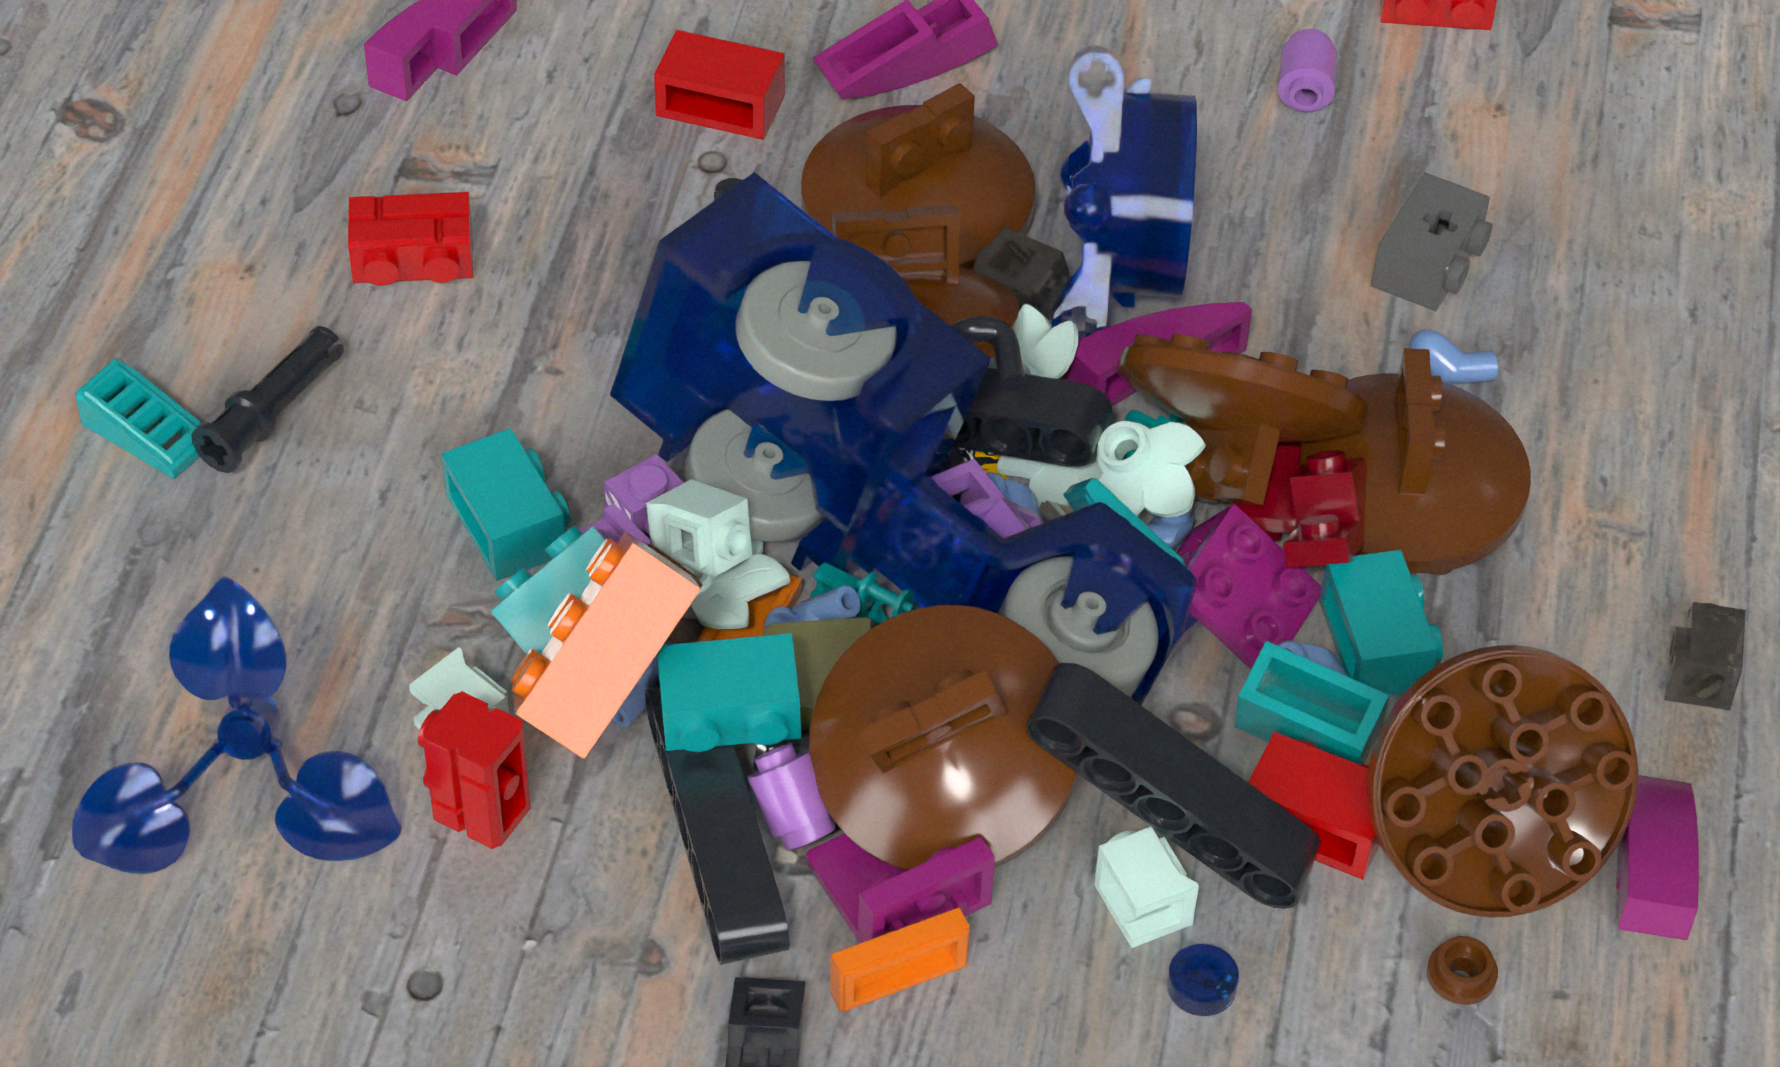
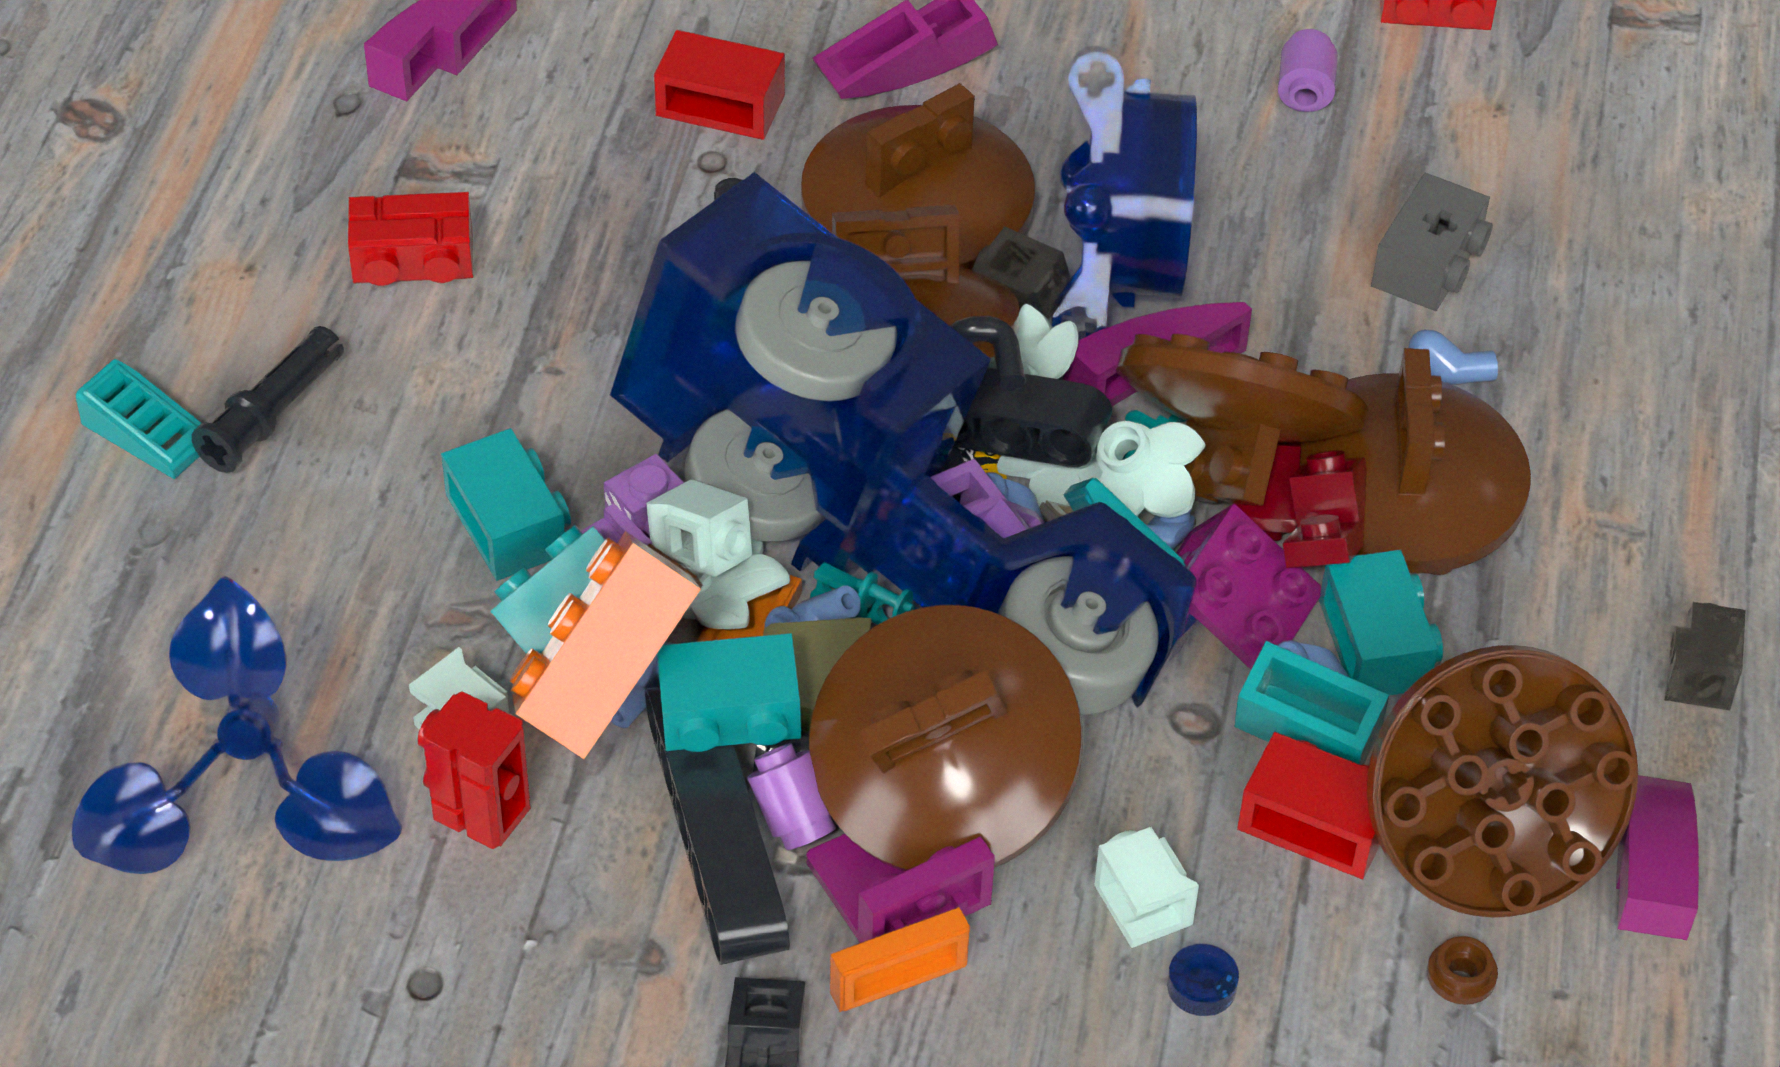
(1173, 785): black beam -> none

